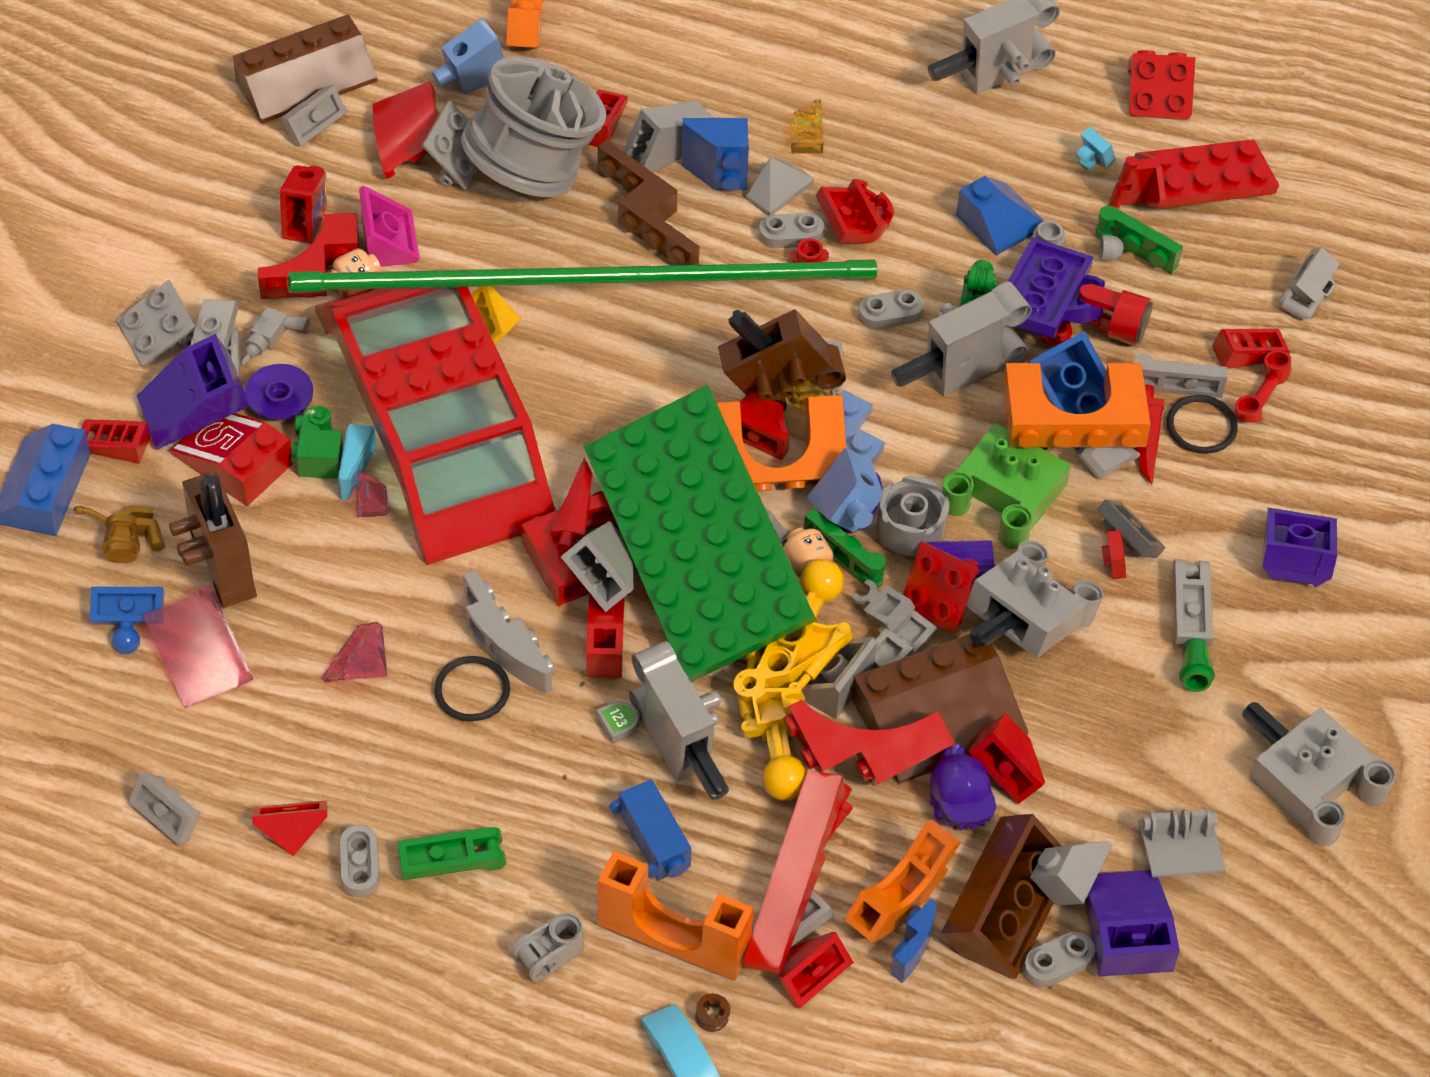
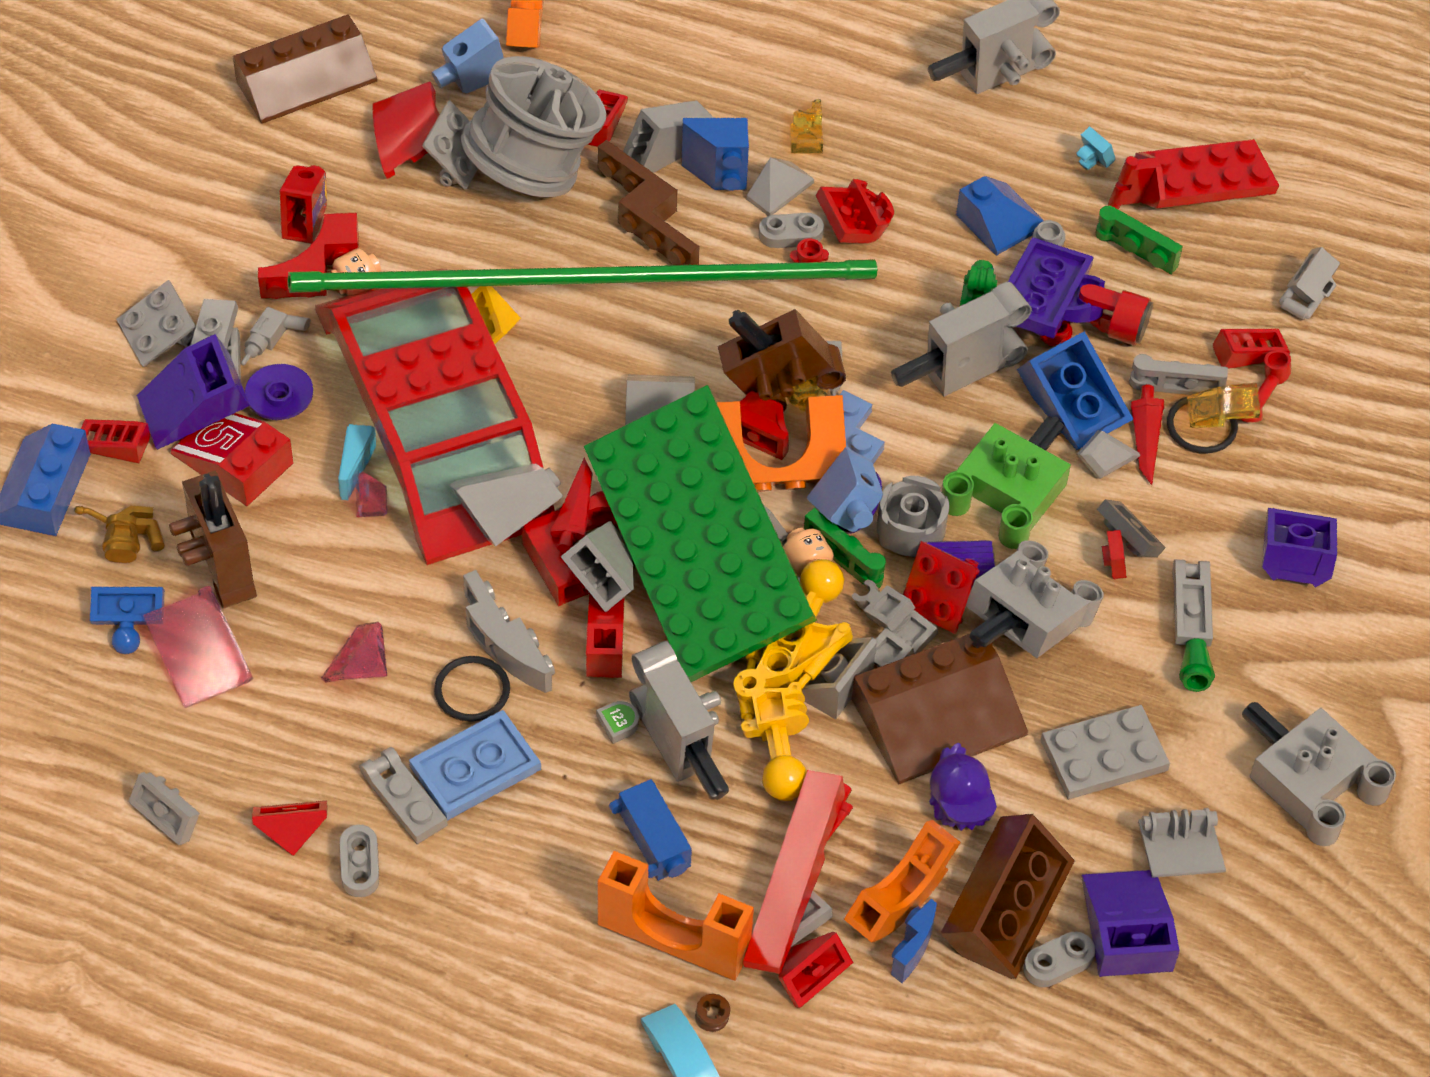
(313, 115): light grey plate -> none
(319, 446): green brick -> none
(388, 229): dark pink slope -> none
(404, 796): none -> light grey plate
(451, 853): green plate -> none
(475, 764): none -> medium blue plate
(507, 498): none -> light grey slope
(545, 951): light grey piece -> none
(652, 392): none -> light grey slope
(879, 751): arch -> none
(893, 309): light grey plate -> none
(1009, 758): red slope -> none
(1038, 423): orange arch -> none
(1070, 871): light grey slope -> none
(1105, 752): none -> light grey plate
(1110, 248): light grey hinge -> none
(1161, 85): red bracket -> none
(1221, 403): none -> clear yellow slope

